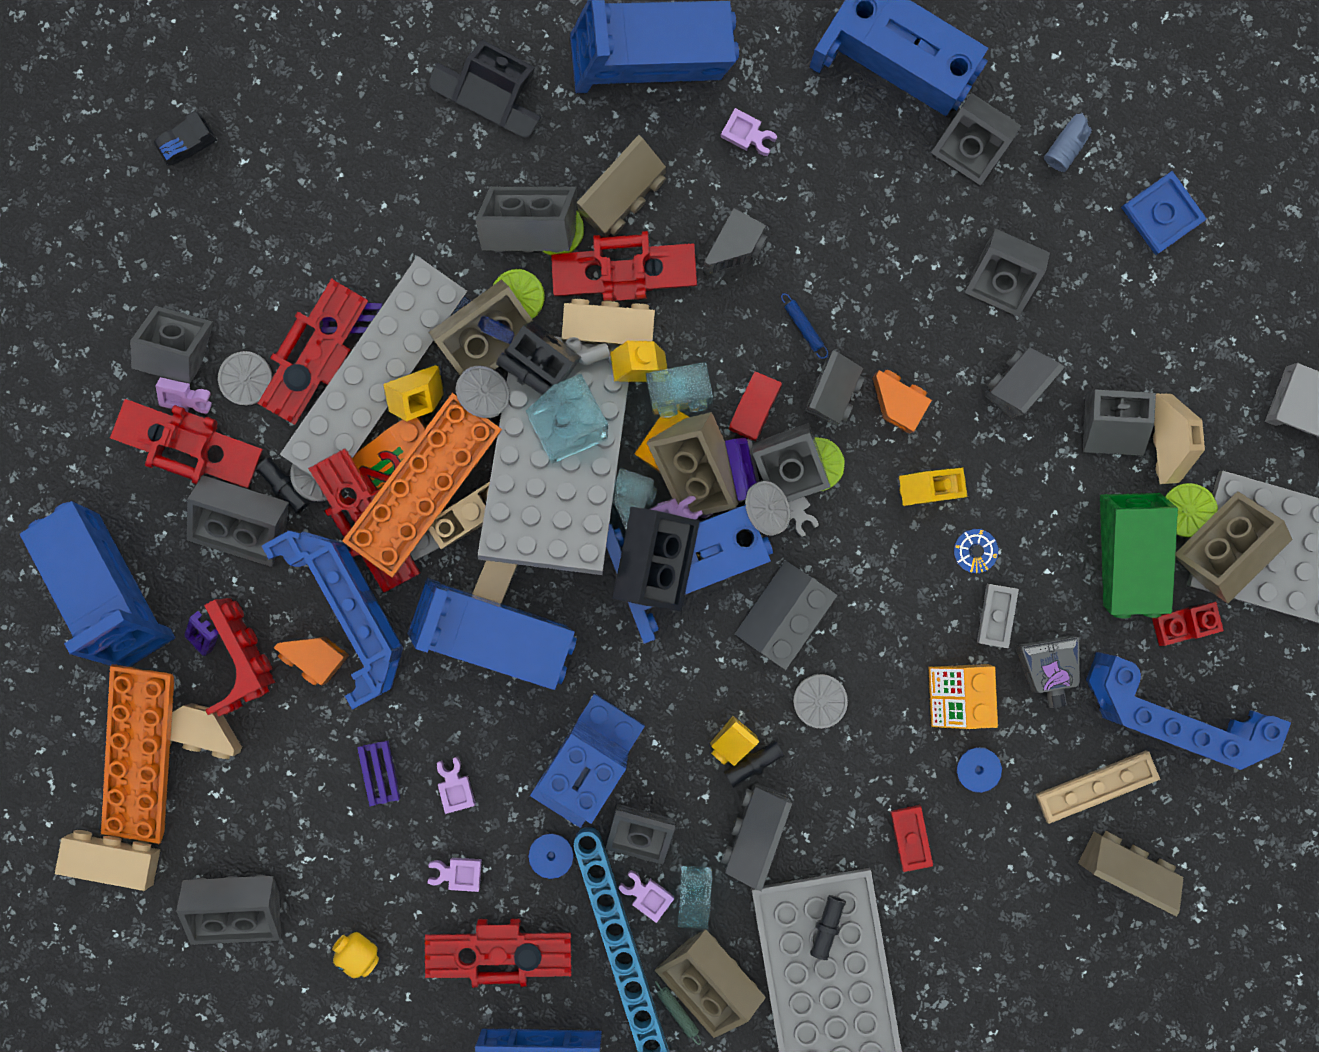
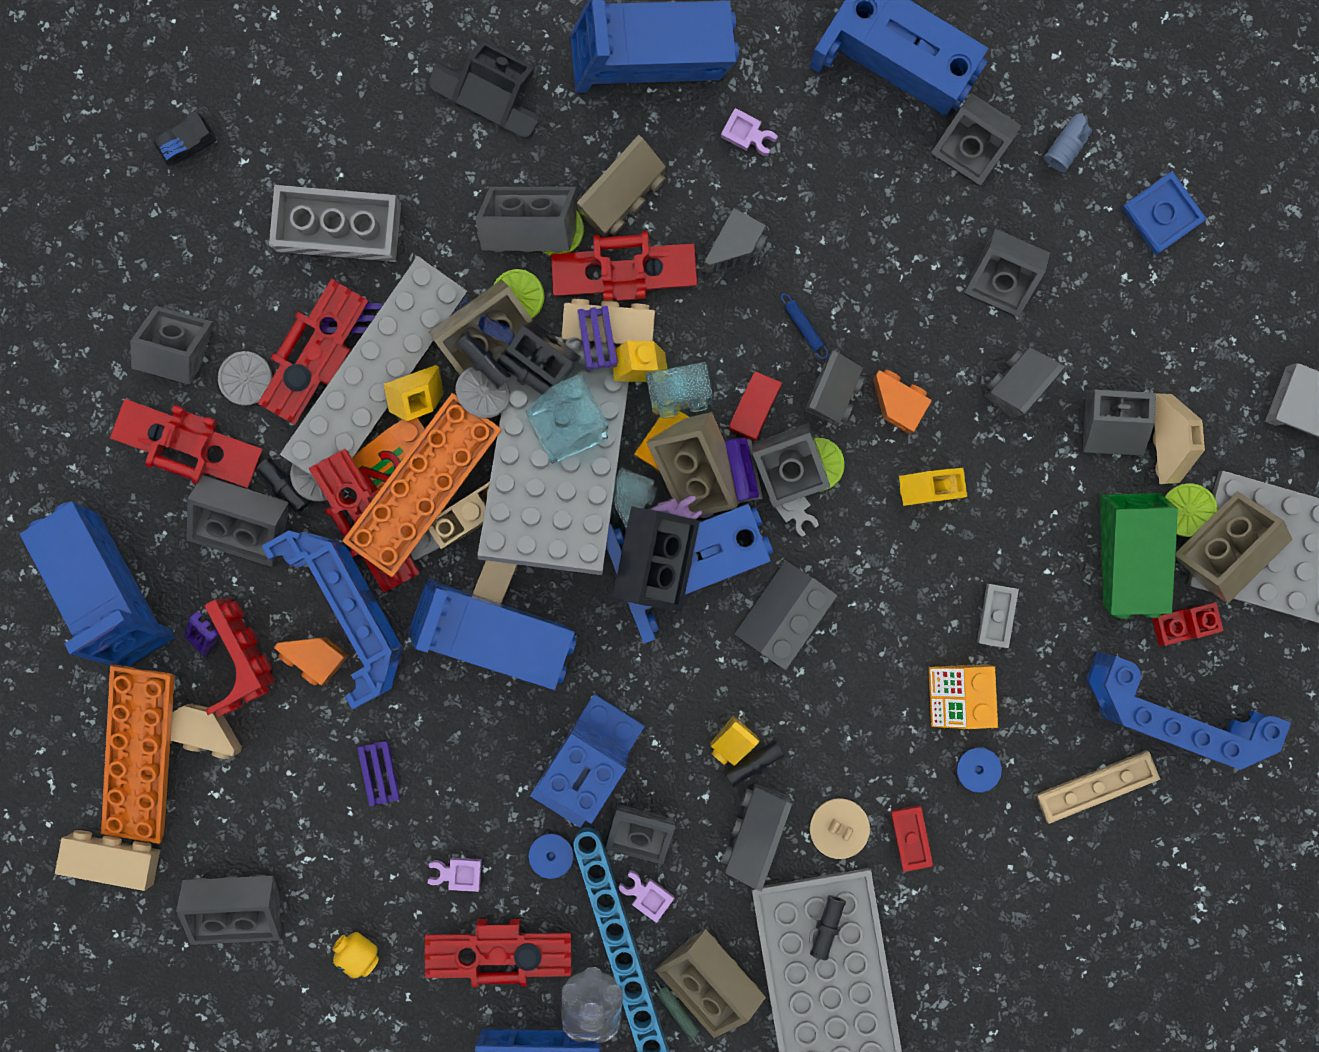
(179, 393): lavender plate -> none
(335, 223): none -> light grey brick
(456, 790): lavender plate -> none
(482, 360): none -> black pin
(591, 1006): none -> clear brick
(594, 313): none -> dark purple tile
(694, 897): clear light blue slope -> none
(767, 508): light grey wheel -> none
(820, 701): light grey wheel -> none
(839, 828): none -> tan piece
(976, 551): blue piece -> none
(1051, 667): torso -> none
(1133, 871): dark tan slope -> none

